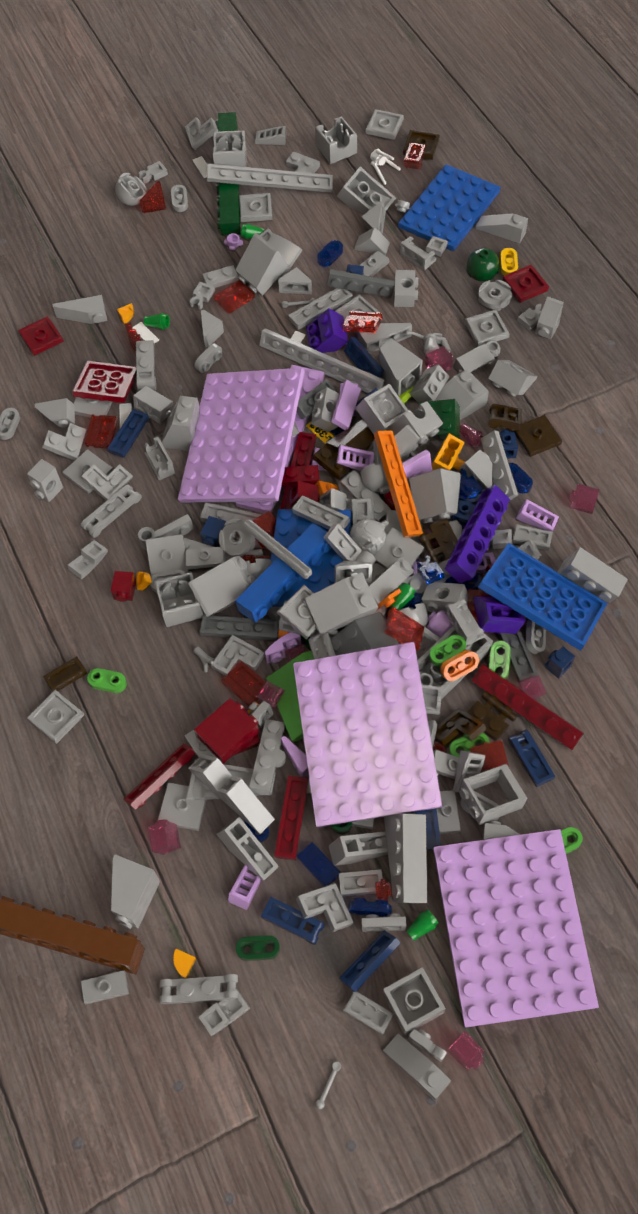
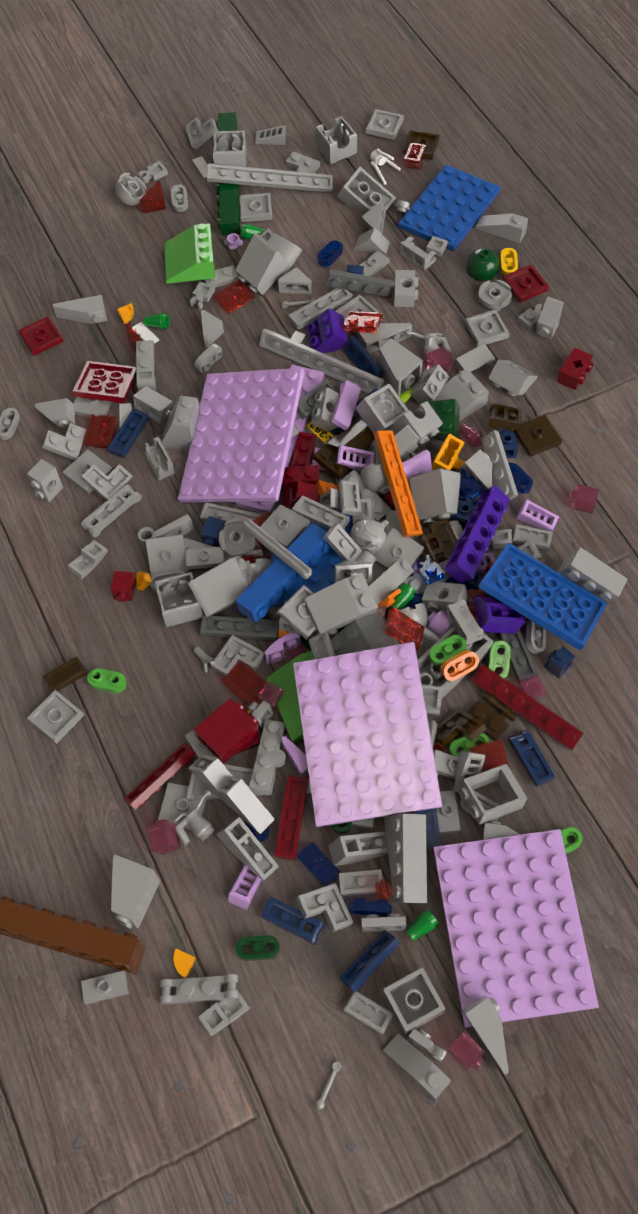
(190, 255): none -> bright green slope
(201, 827): none -> light grey piece
(285, 525): none -> light grey plate
(349, 498): none -> light grey plate
(488, 1025): none -> light grey slope
(494, 348): light grey plate -> none
(575, 369): none -> dark red brick

